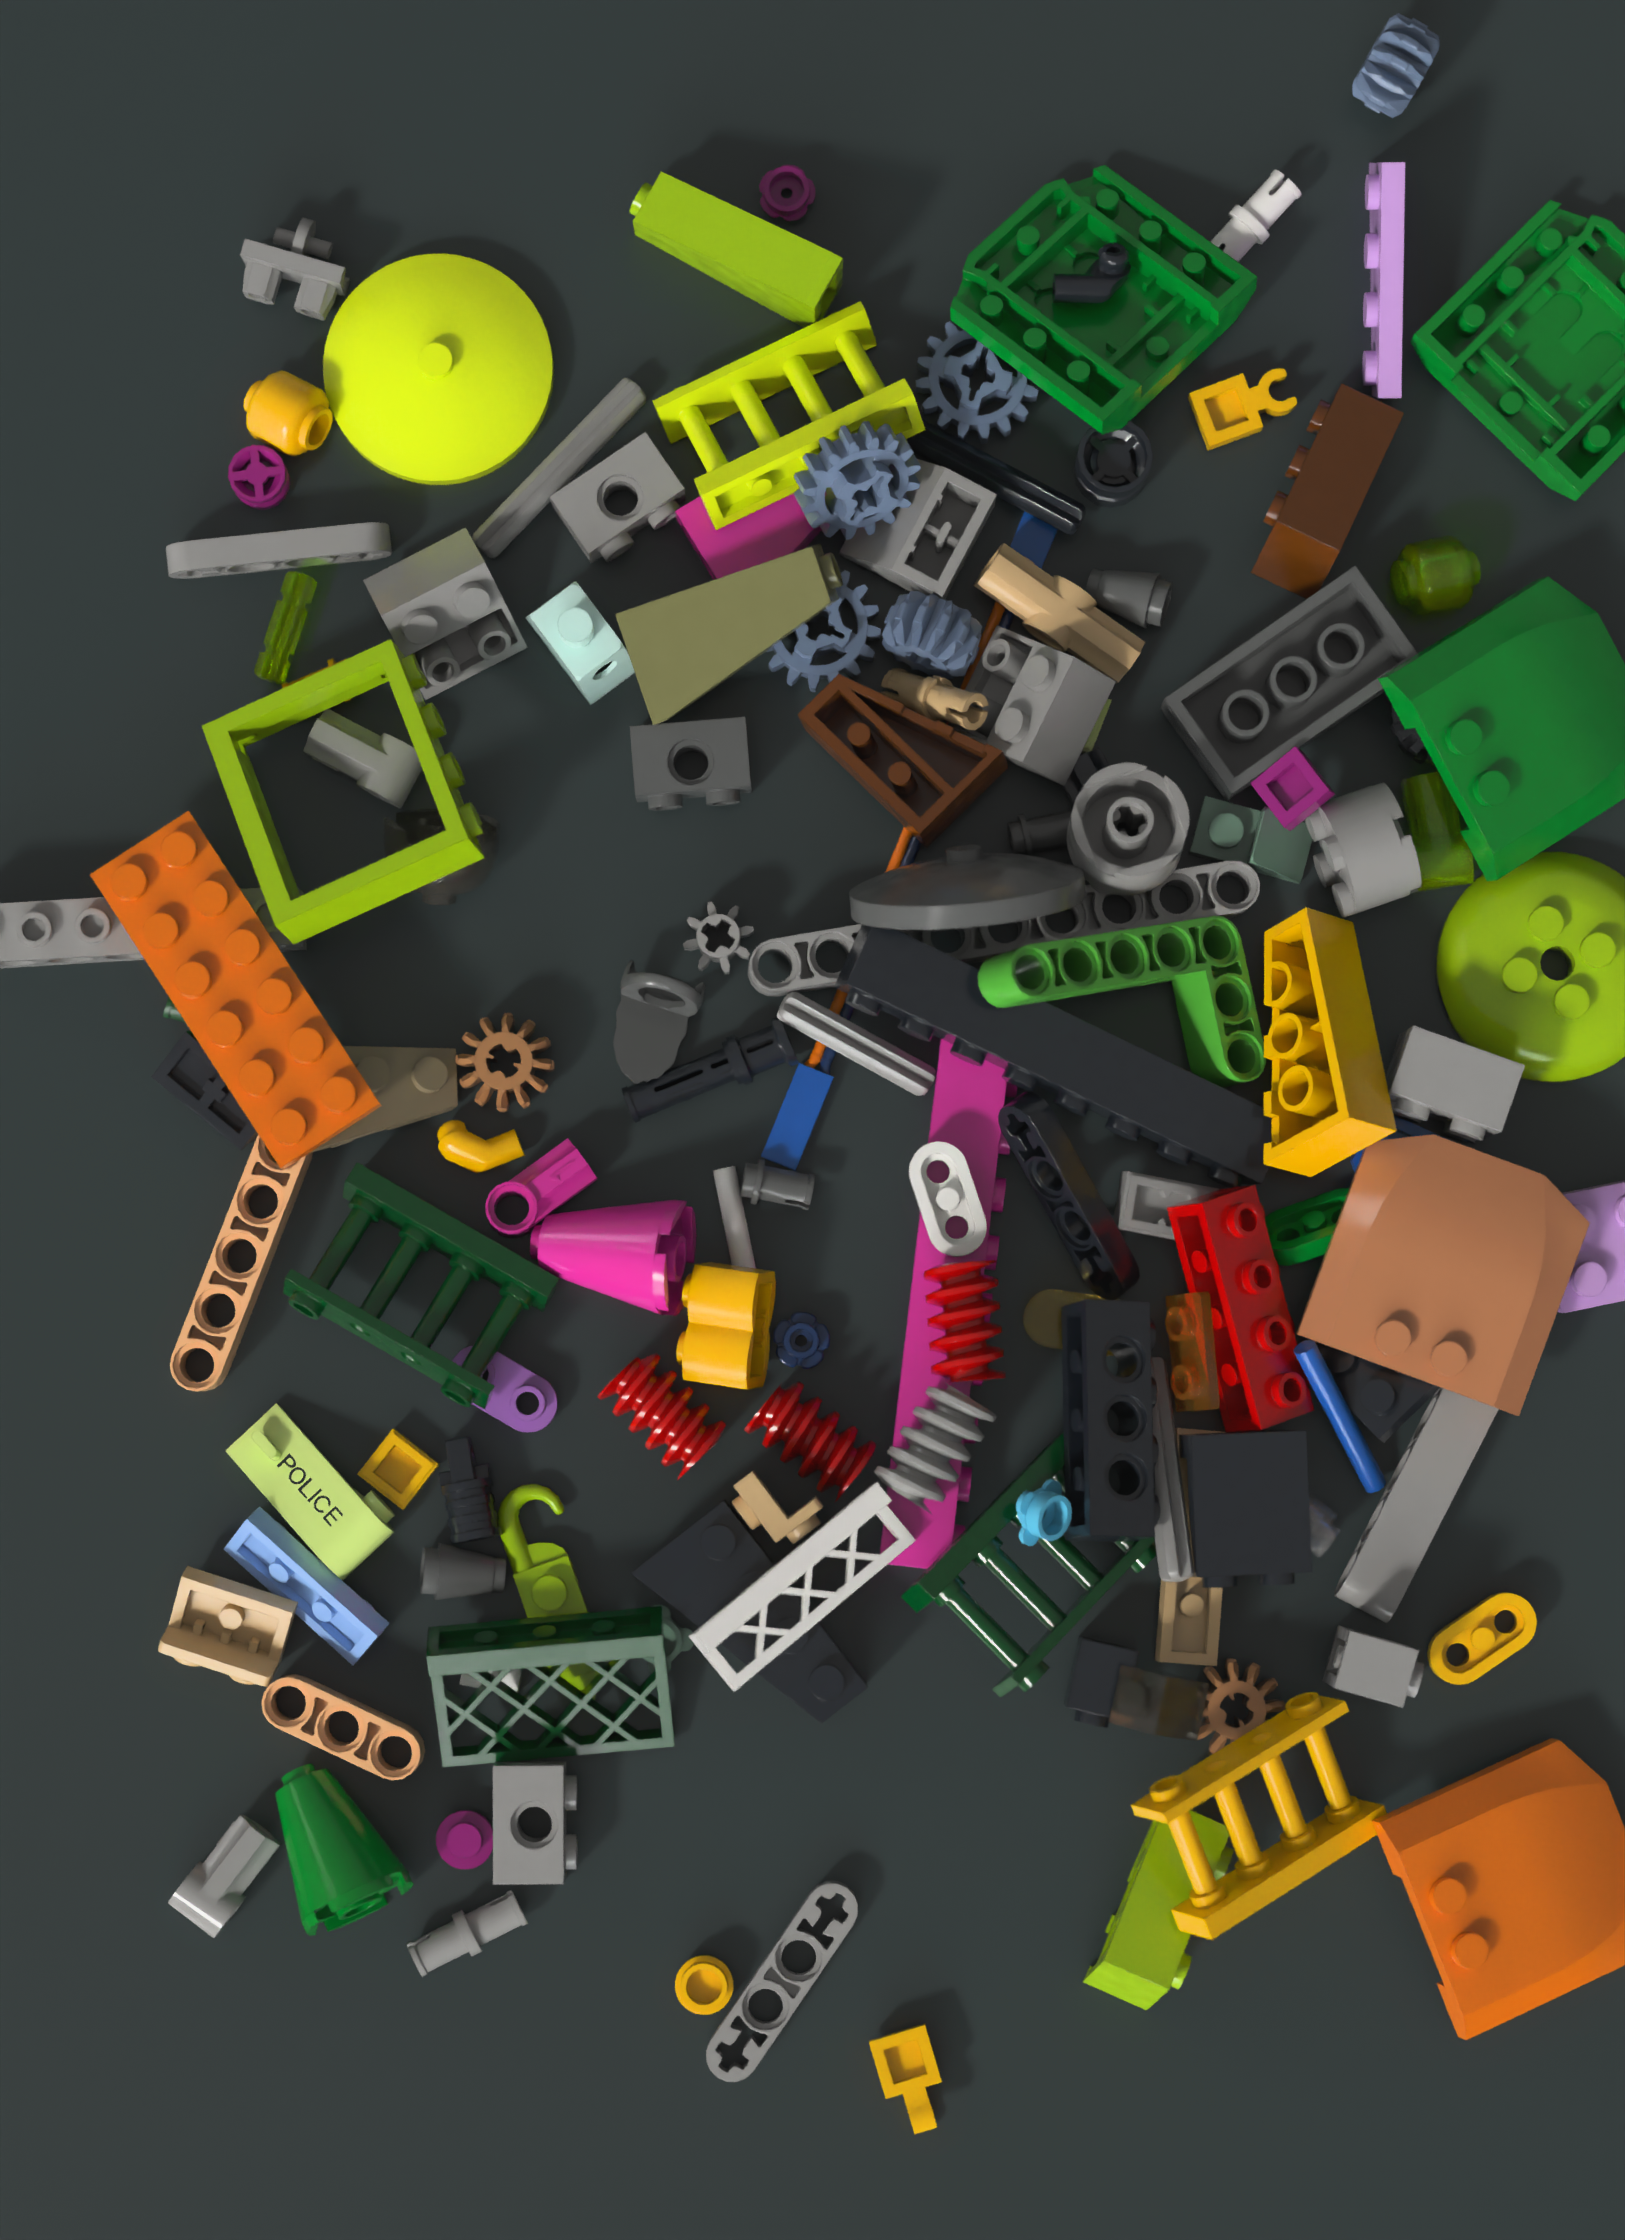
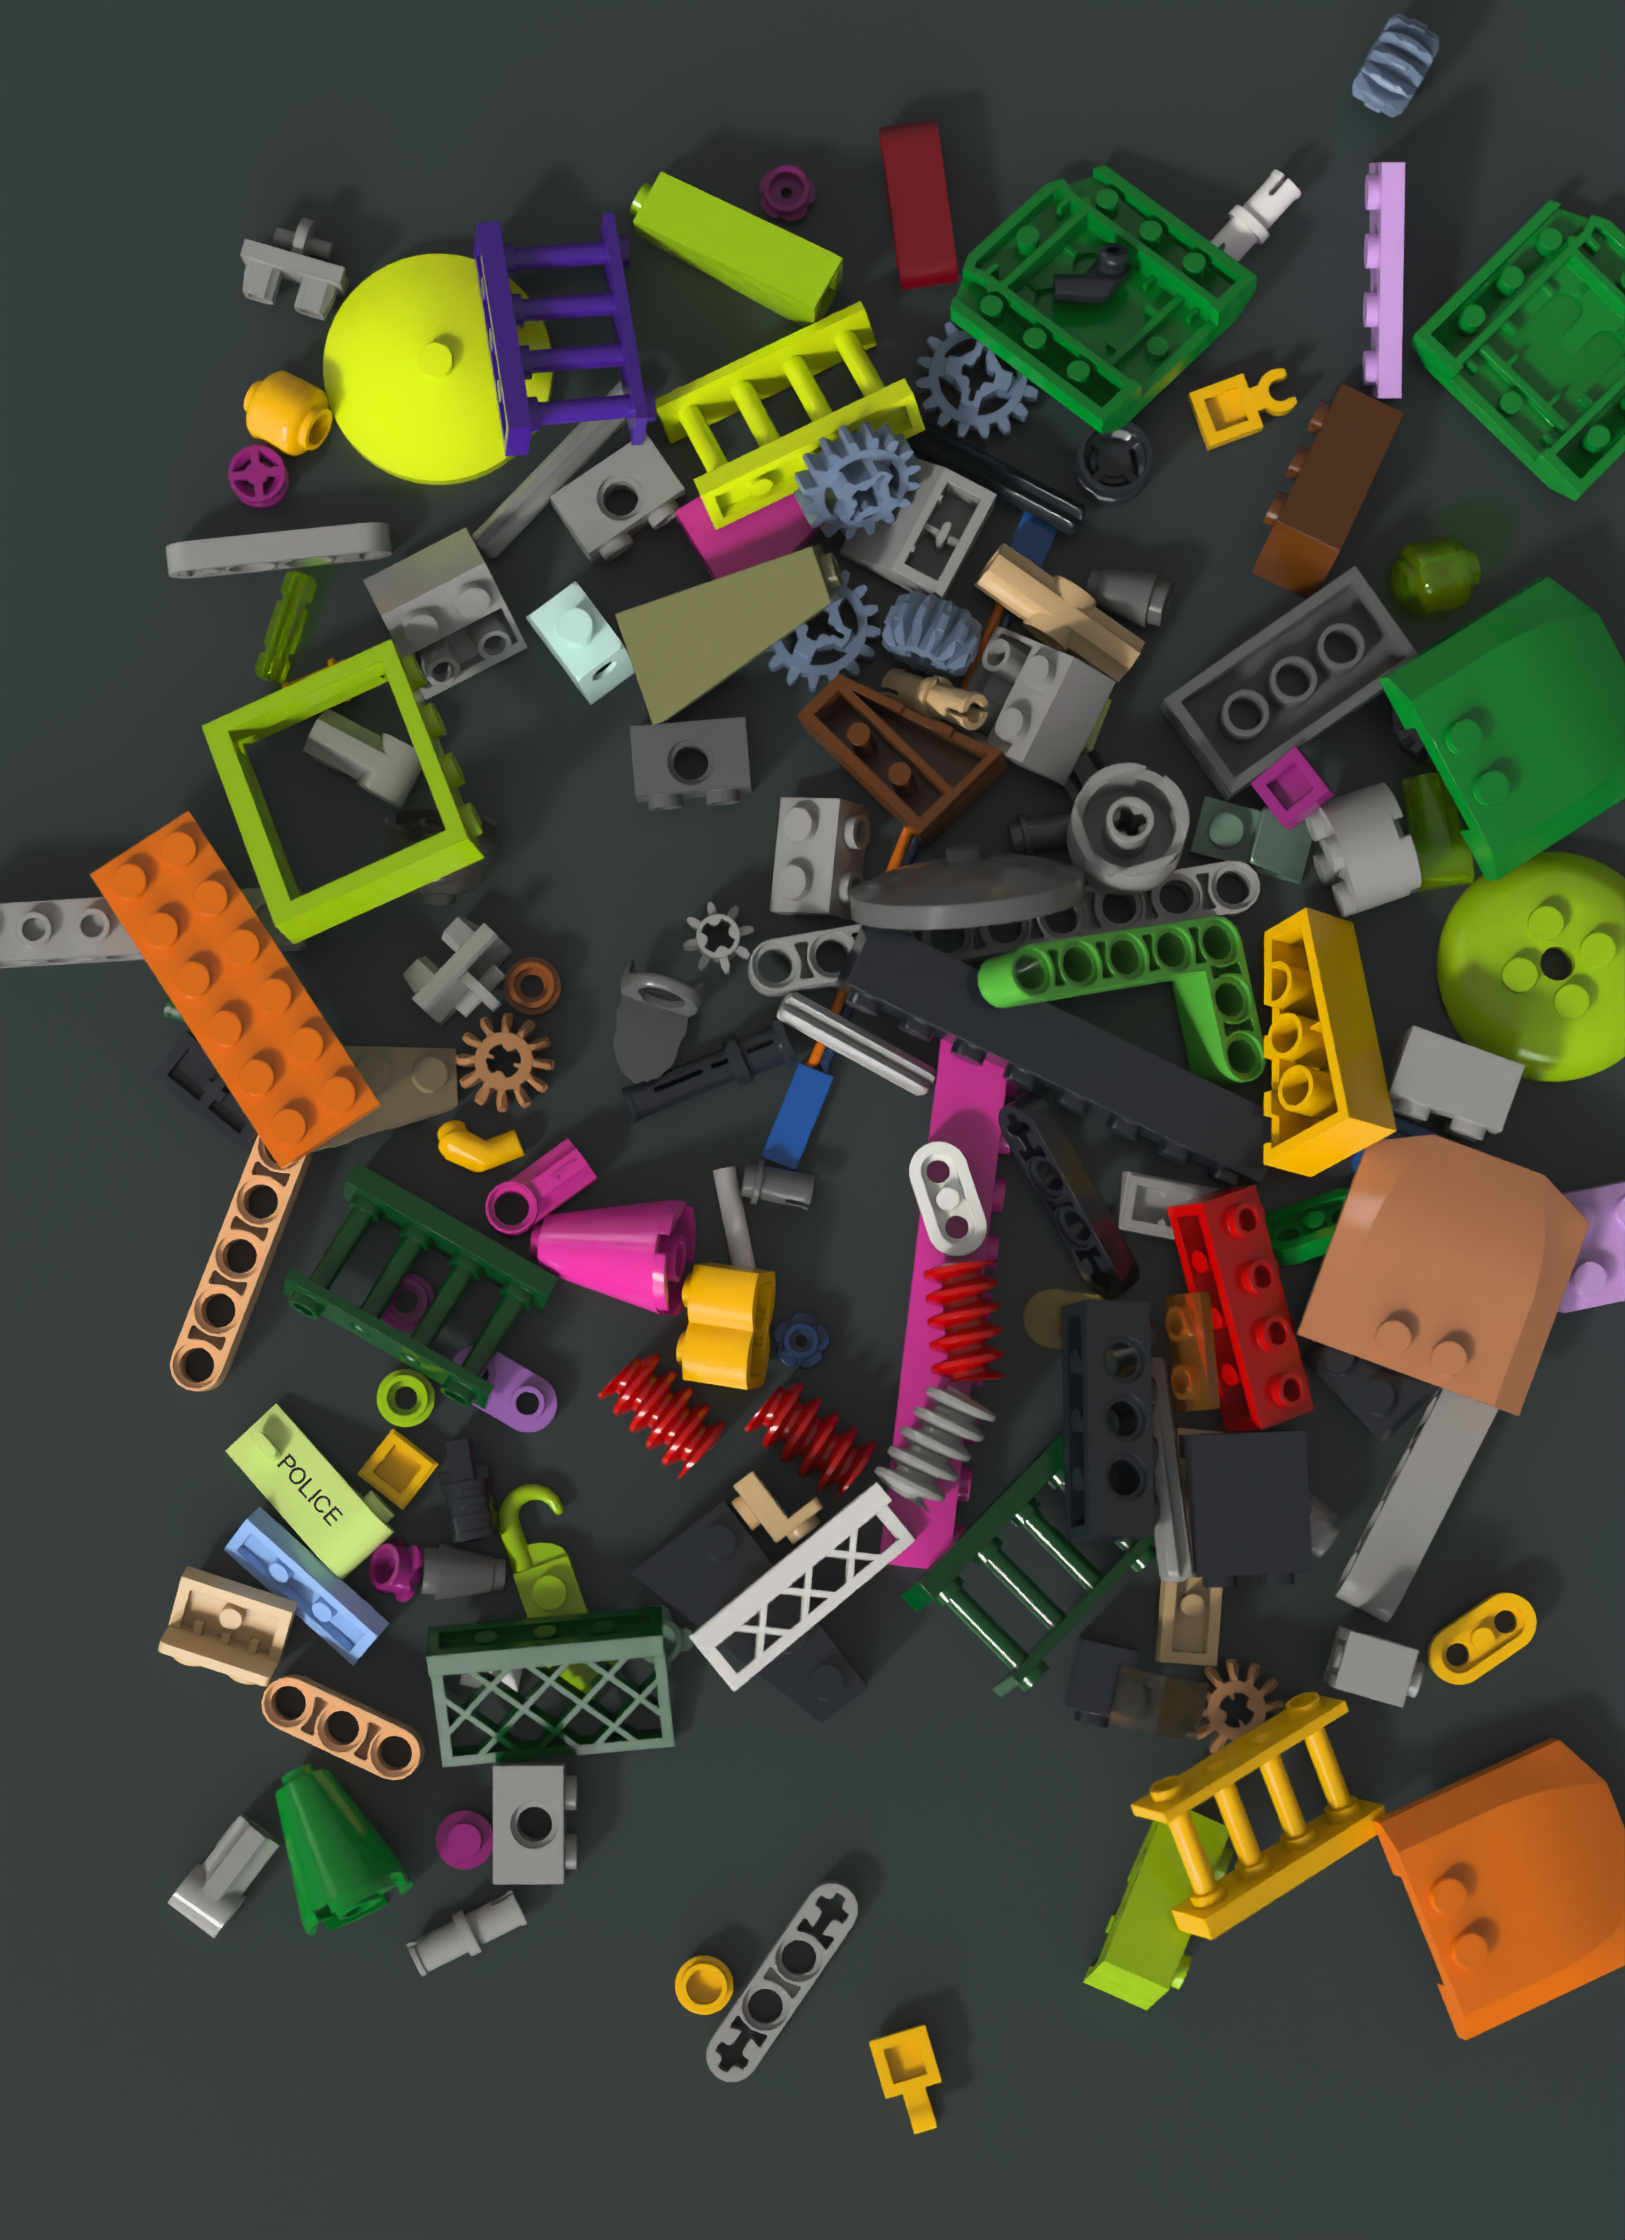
(387, 1398): none -> lime plate
(396, 1569): none -> magenta plate
(424, 1295): none -> magenta plate
(465, 977): none -> light grey hips
(516, 363): none -> dark purple fence
(526, 968): none -> dark orange plate
(818, 856): none -> light grey bracket
(918, 205): none -> dark red beam
(1043, 1513): medium azure plate -> none
(1340, 1416): blue bar -> none

